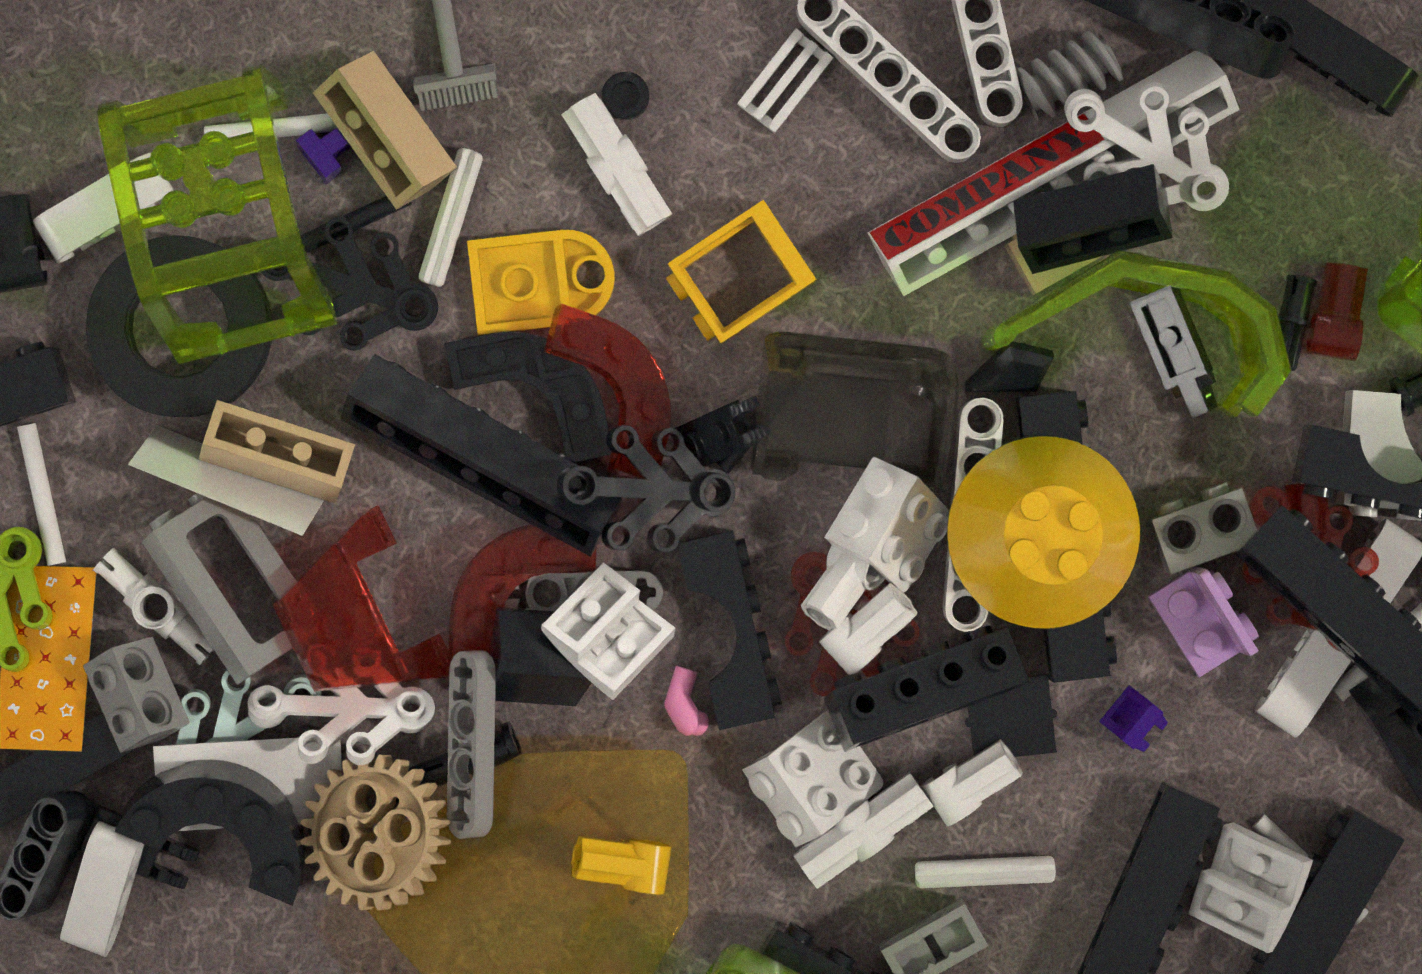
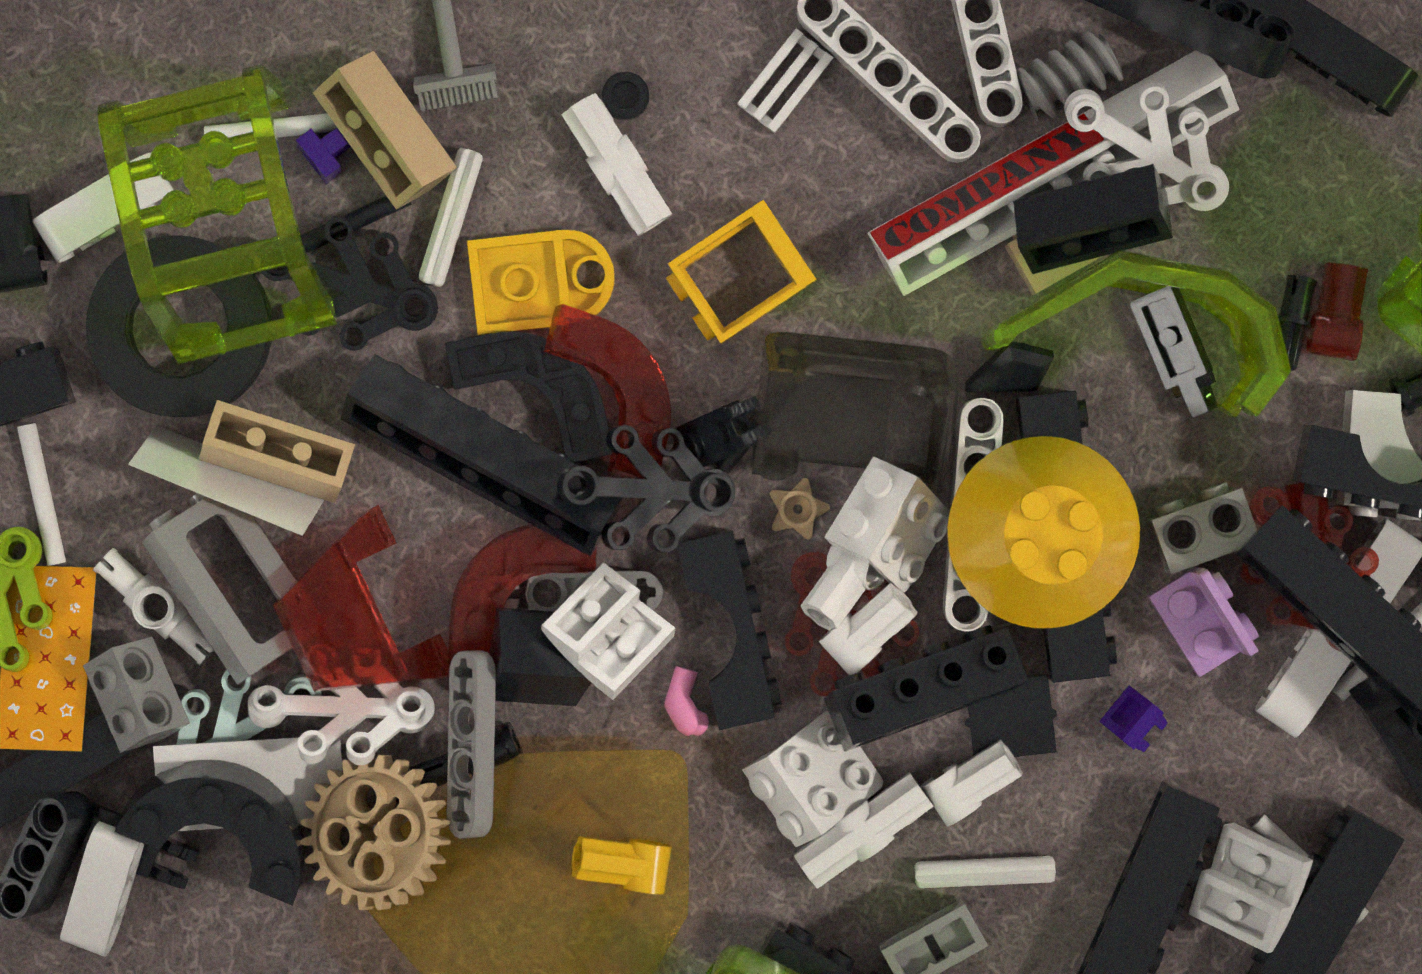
(811, 509): none -> tan plate

